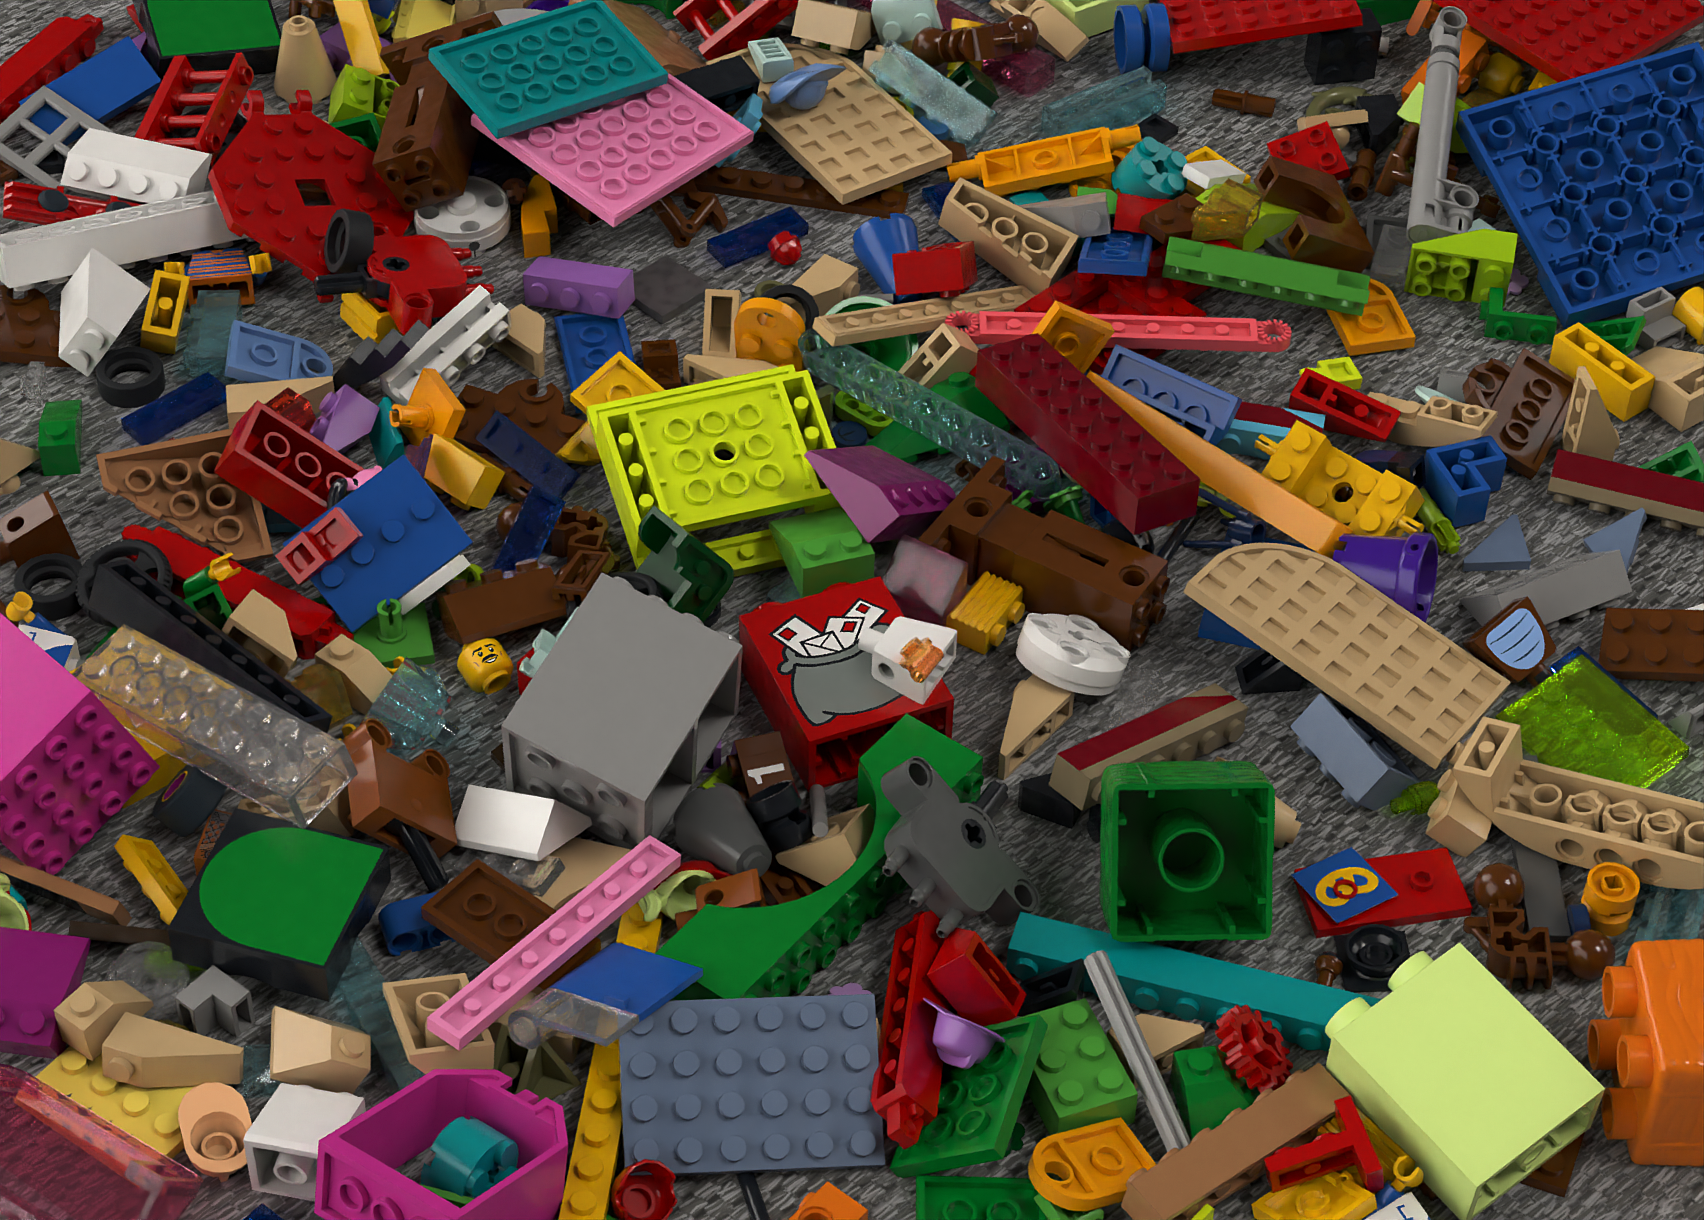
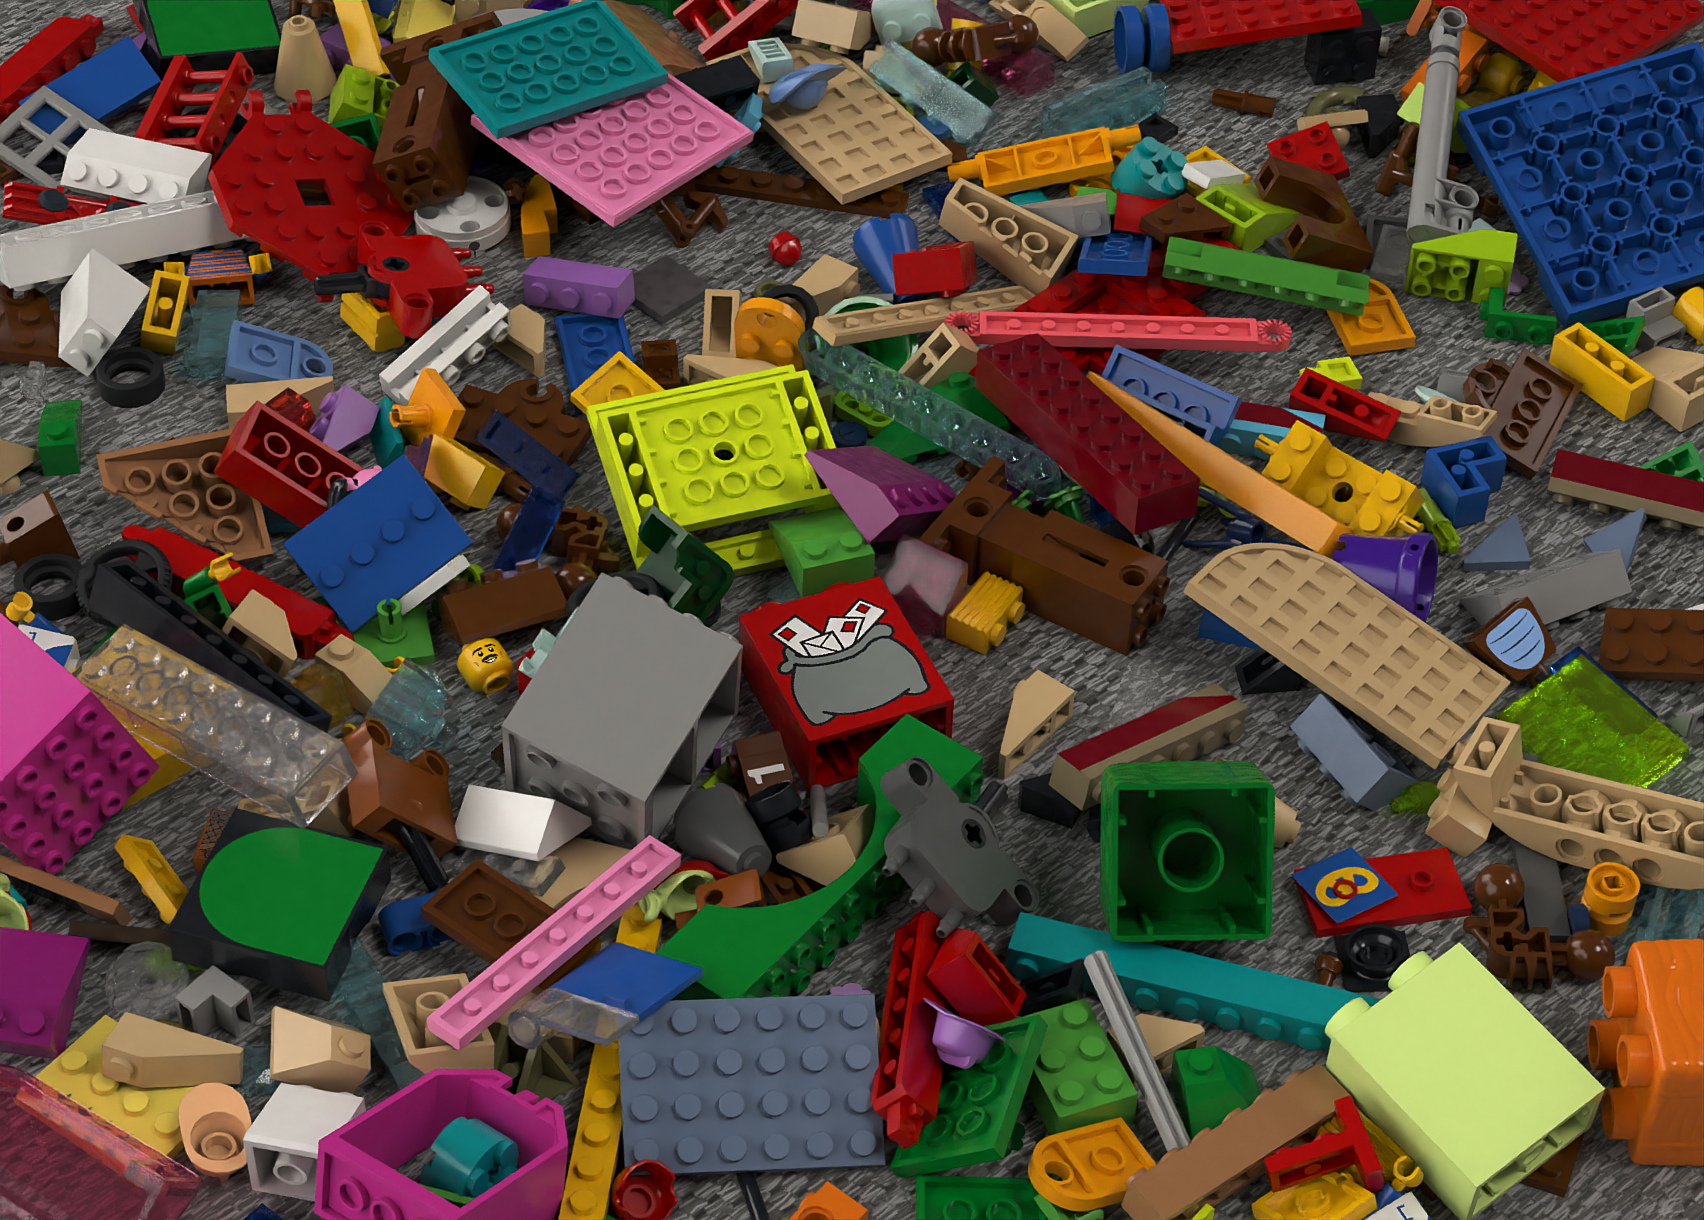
(94, 1011): tan slope -> none
(174, 409): clear blue plate -> none
(188, 801): black wheel -> none
(319, 546): red slope -> none
(348, 241): black tyre -> none
(374, 359): black slope -> none
(580, 448): yellow tile -> none
(599, 563): reddish brown tile -> none
(755, 236): clear blue plate -> none
(886, 655): white torso -> none
(920, 658): clear orange plate -> none
(1071, 653): white piece -> none
(1074, 334): light orange tile -> none
(1227, 212): clear yellow slope -> none
(1253, 1048): red gear -> none
(1361, 174): reddish brown pin -> none
(1398, 463): black leg -> none
(1587, 421): tan slope -> none

